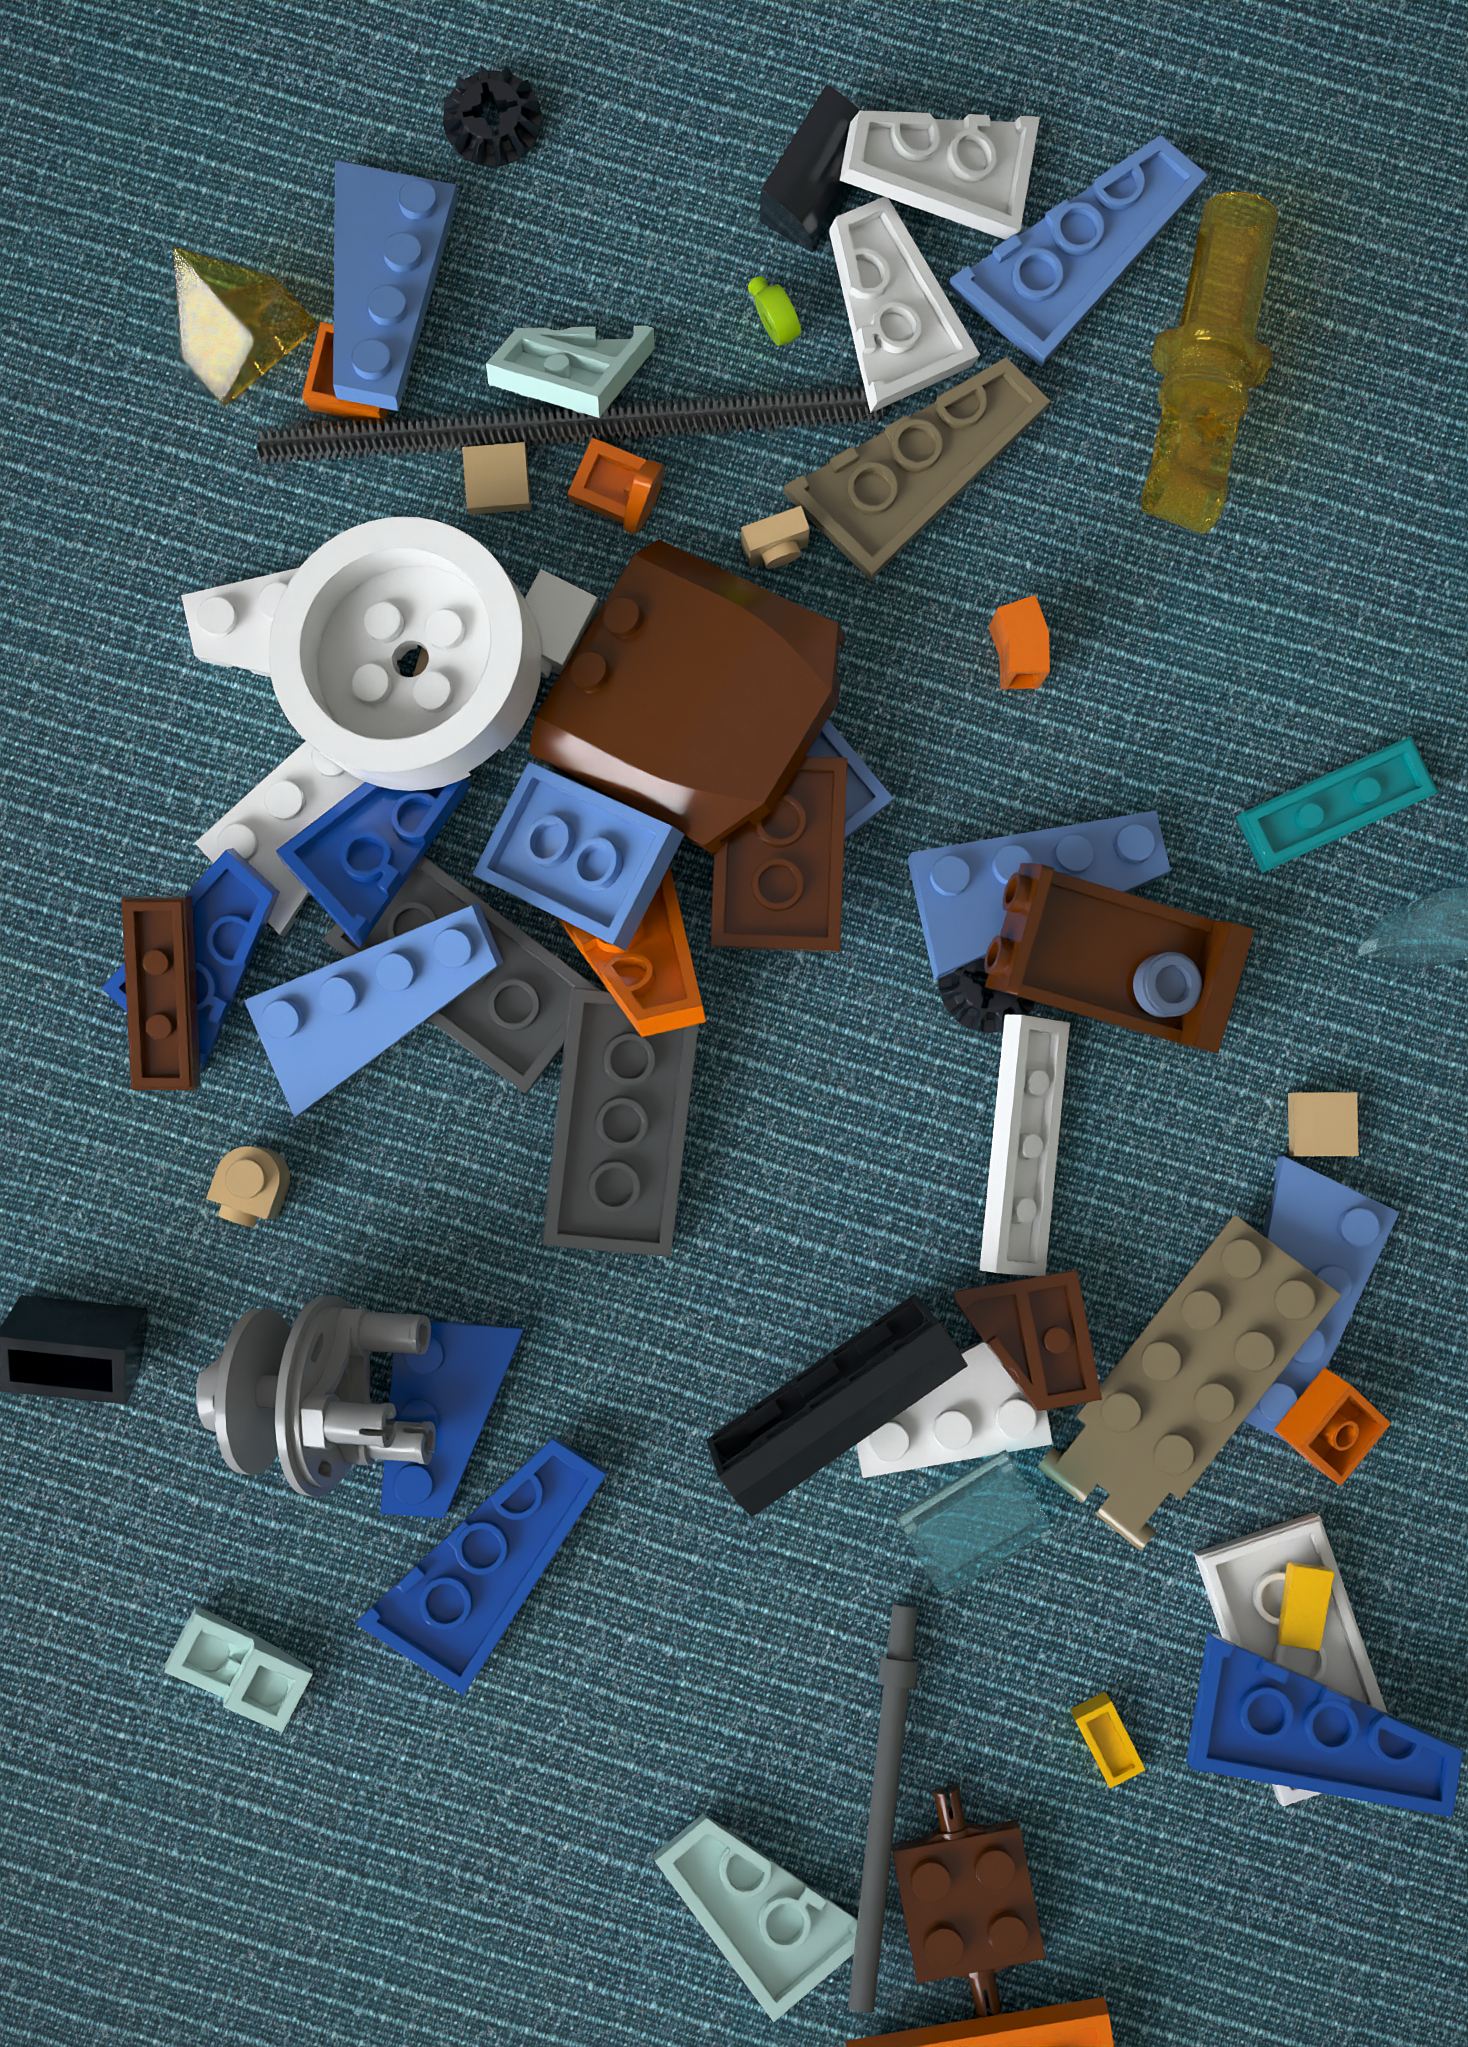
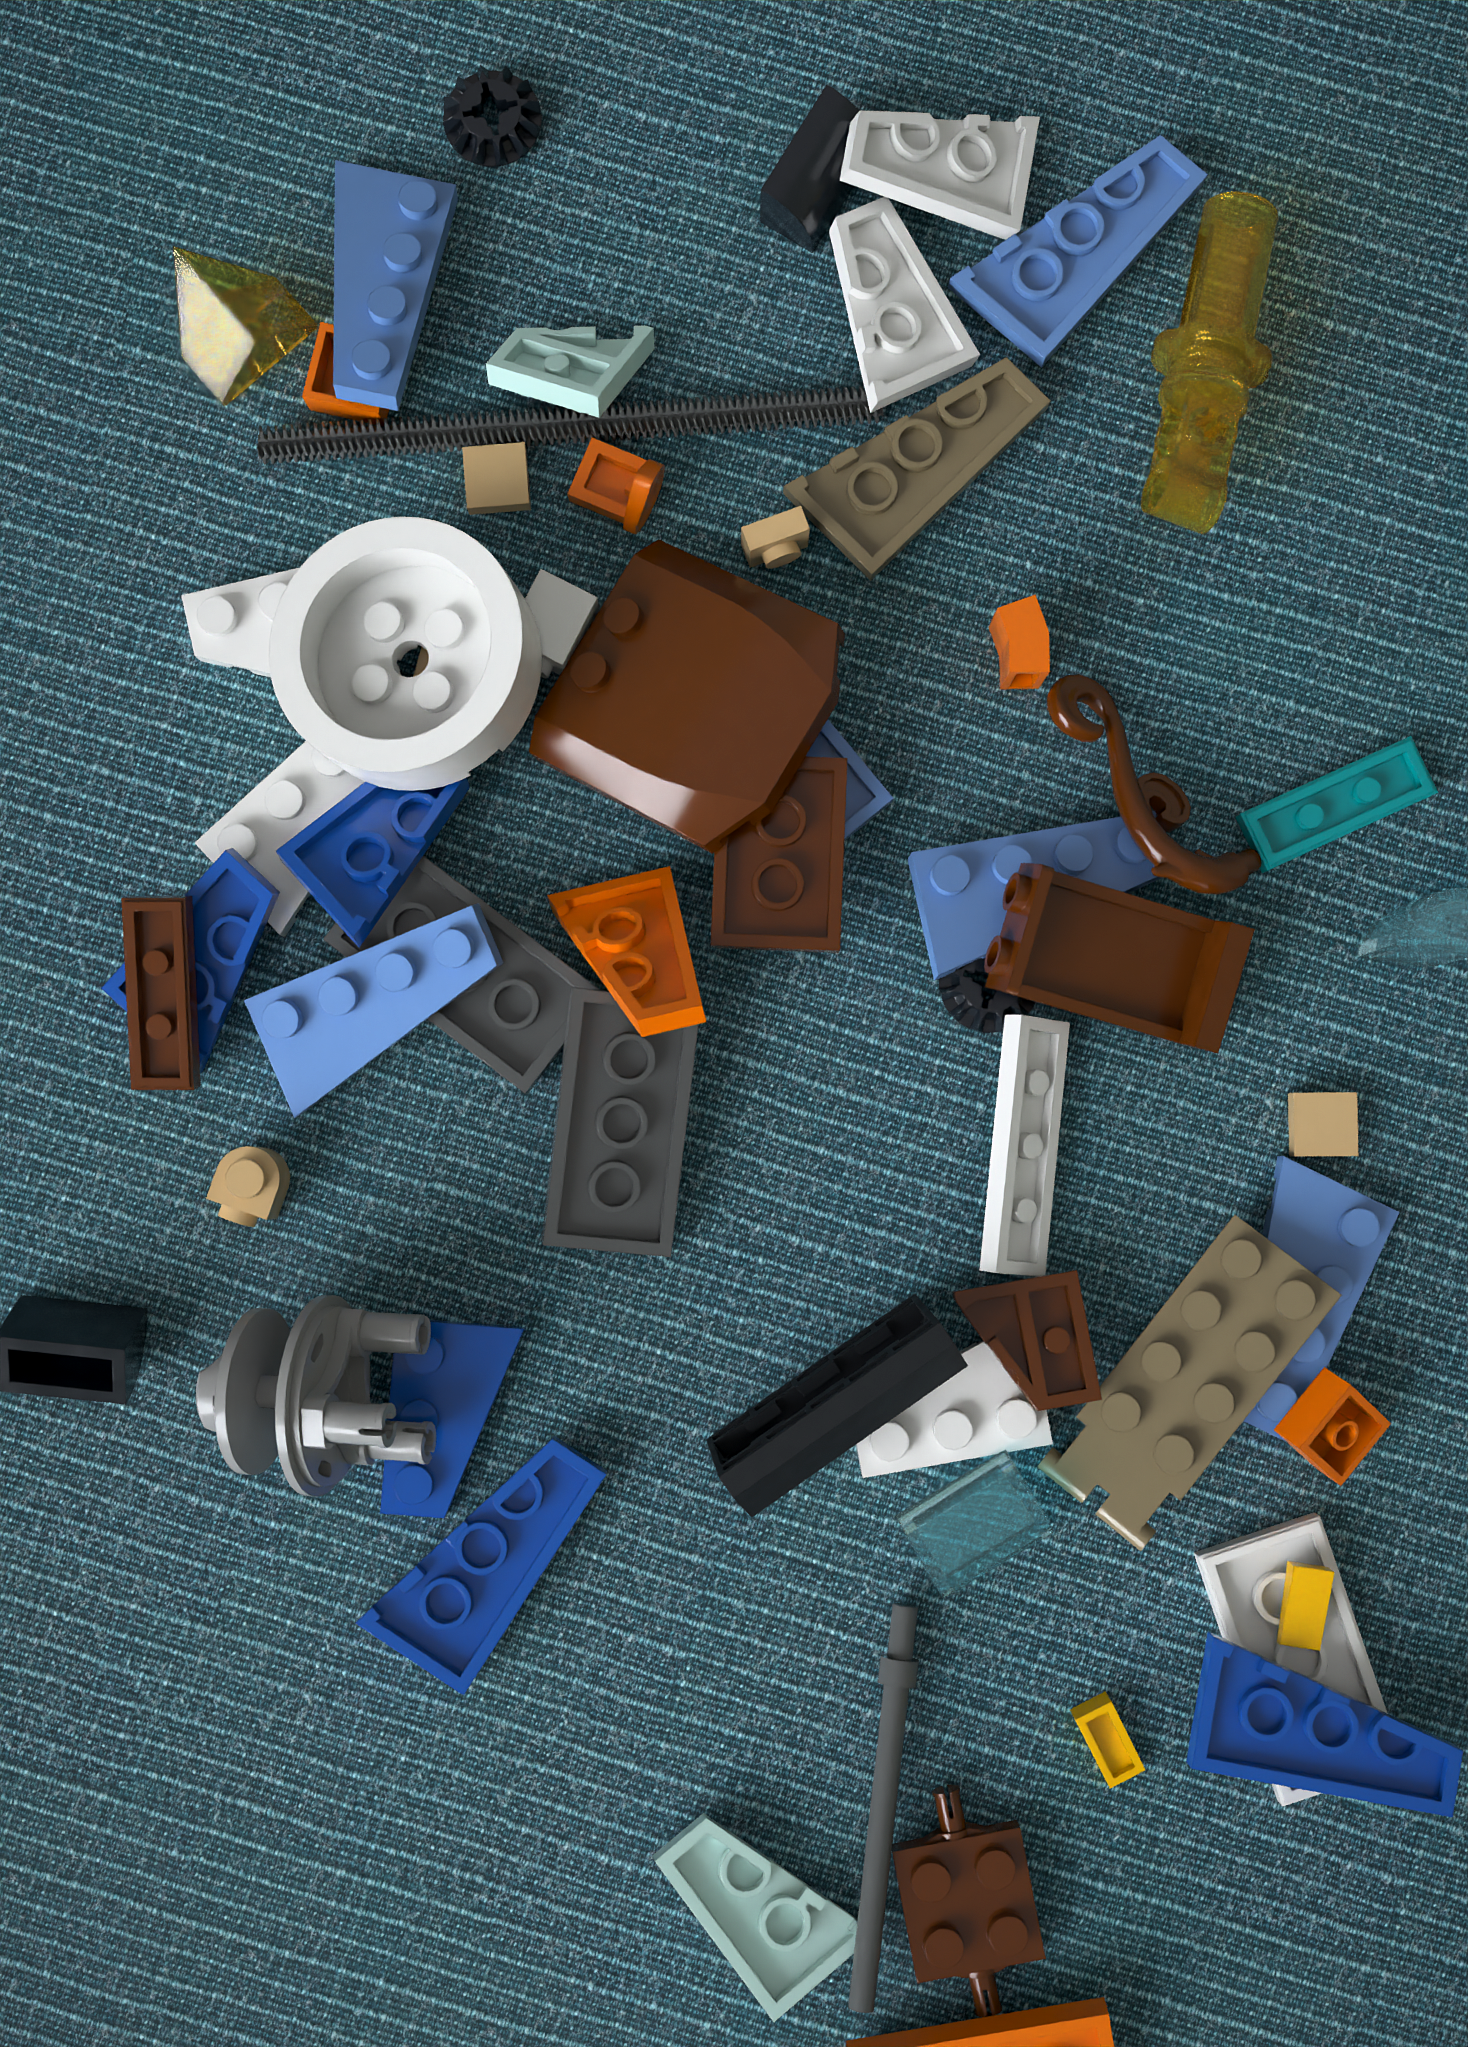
(240, 1668): light aqua slope -> none
(578, 855): medium blue plate -> none
(775, 311): lime piece -> none
(1135, 796): none -> reddish brown plant
(1167, 984): sand blue tile -> none

